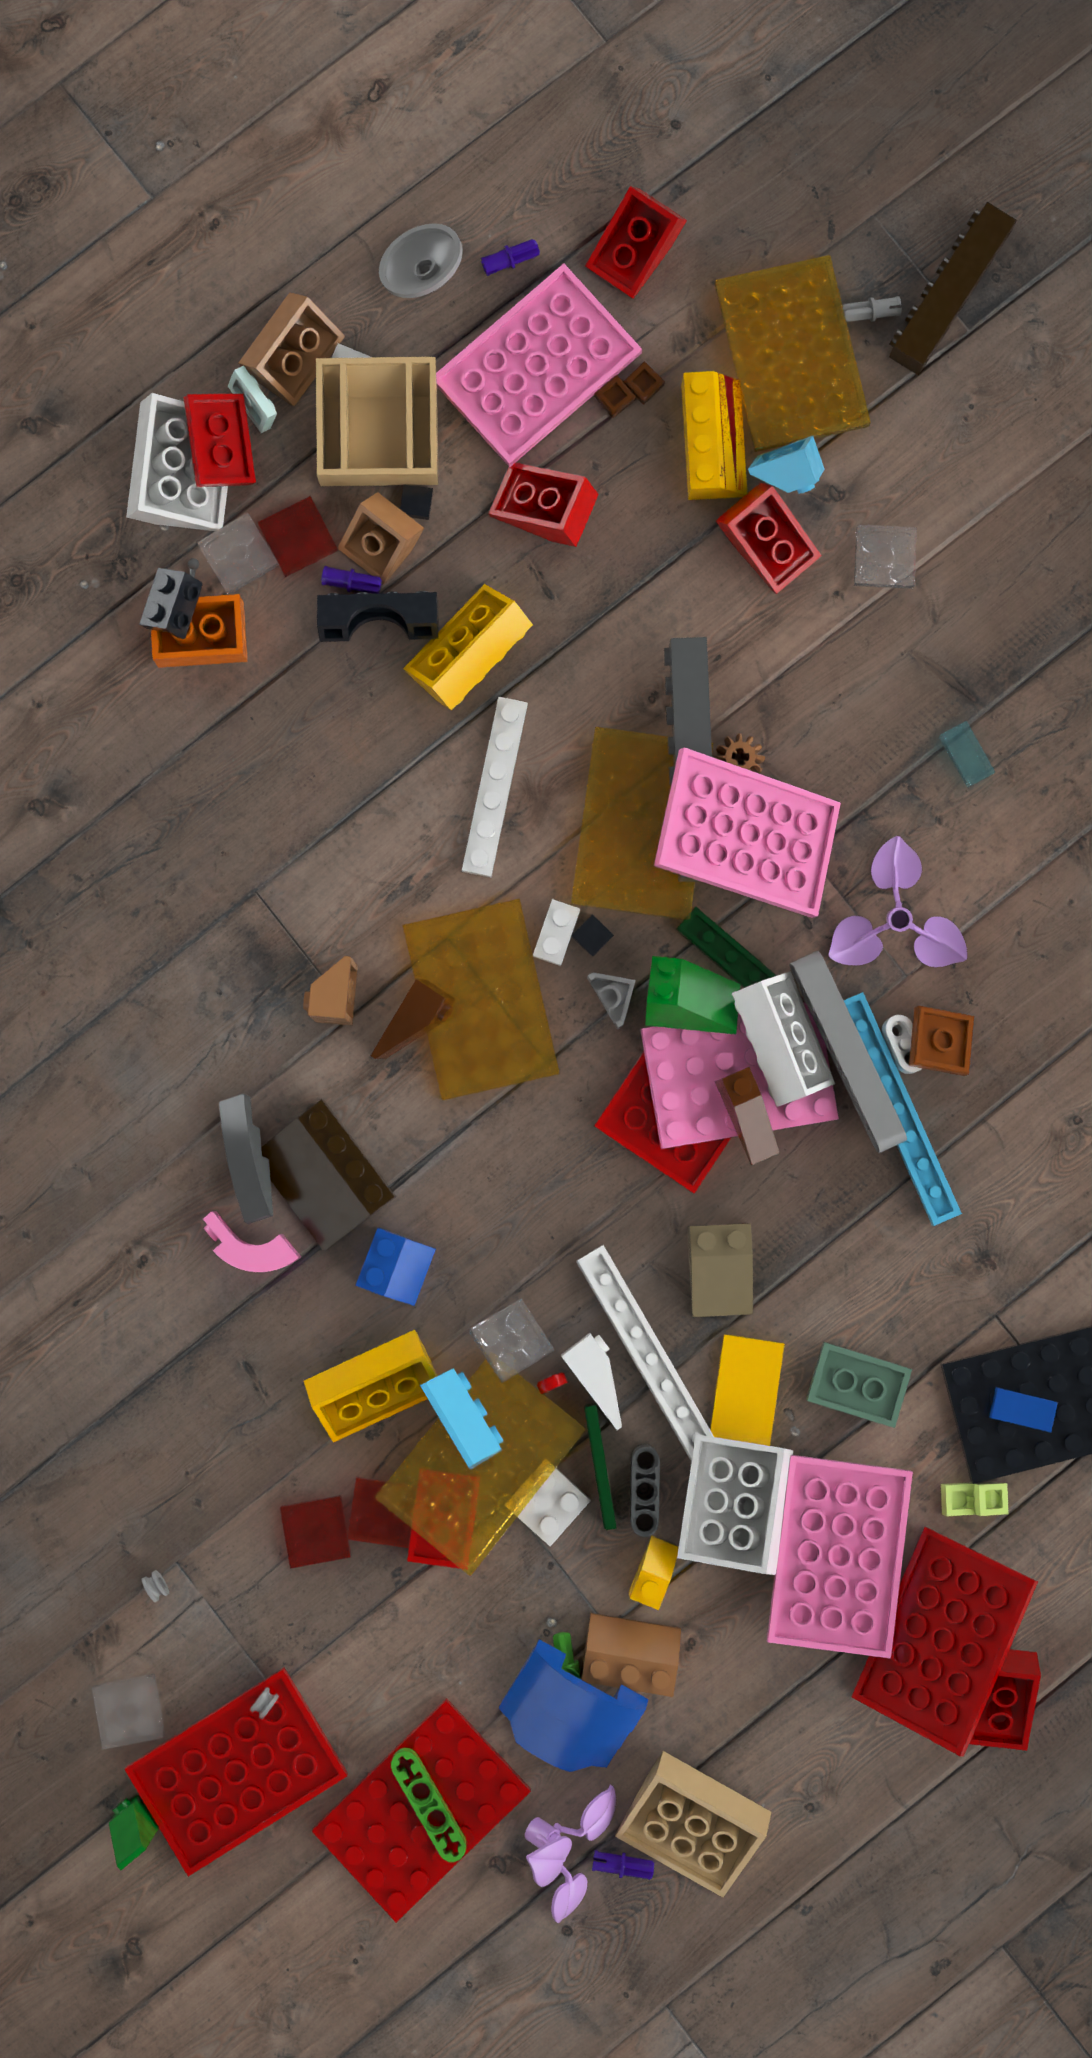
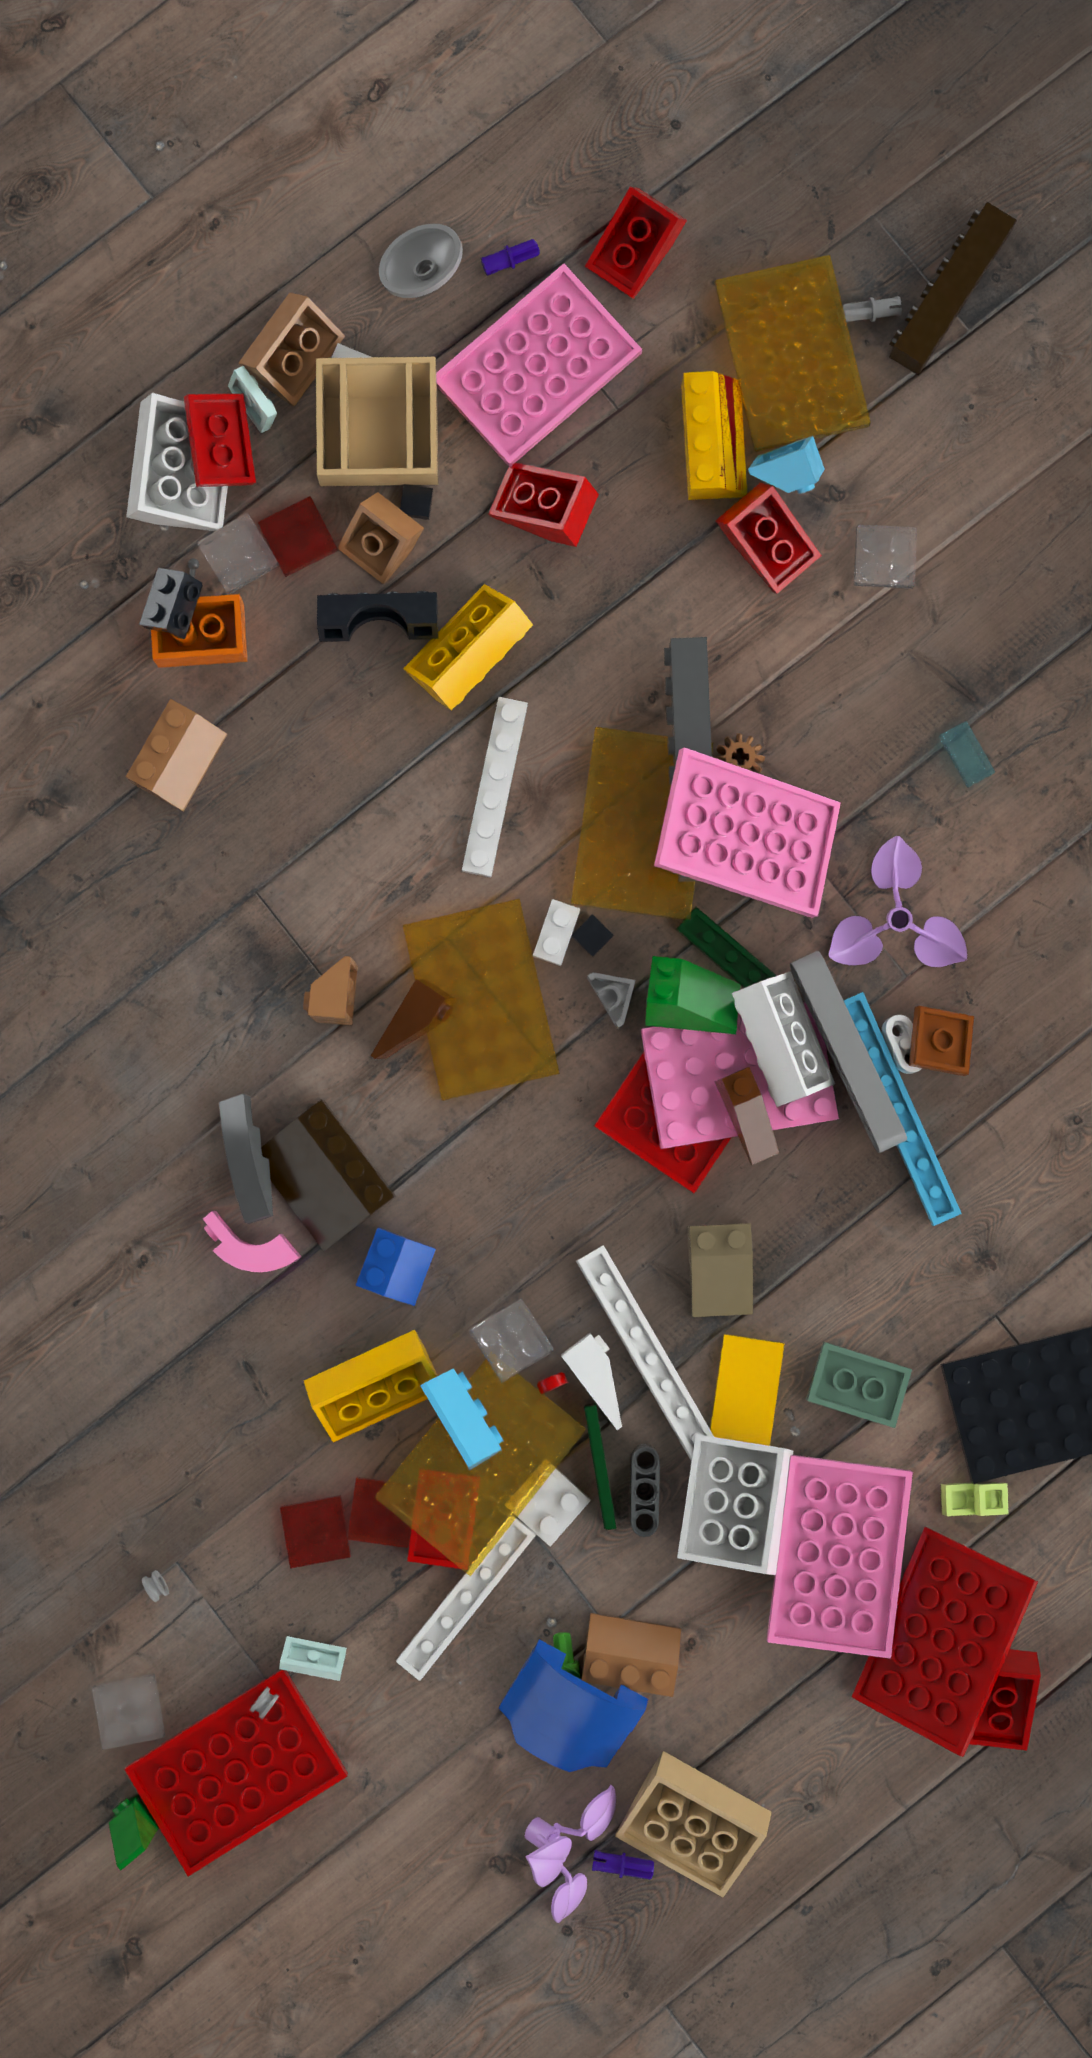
(176, 755): none -> slope
(313, 1658): none -> light aqua plate
(351, 580): dark purple axle -> none
(379, 1832): red plate -> none
(430, 1803): bright green beam -> none
(463, 1602): none -> white plate
(614, 396): reddish brown tile -> none
(644, 382): reddish brown tile -> none
(654, 1573): yellow slope -> none
(1023, 1409): blue tile -> none

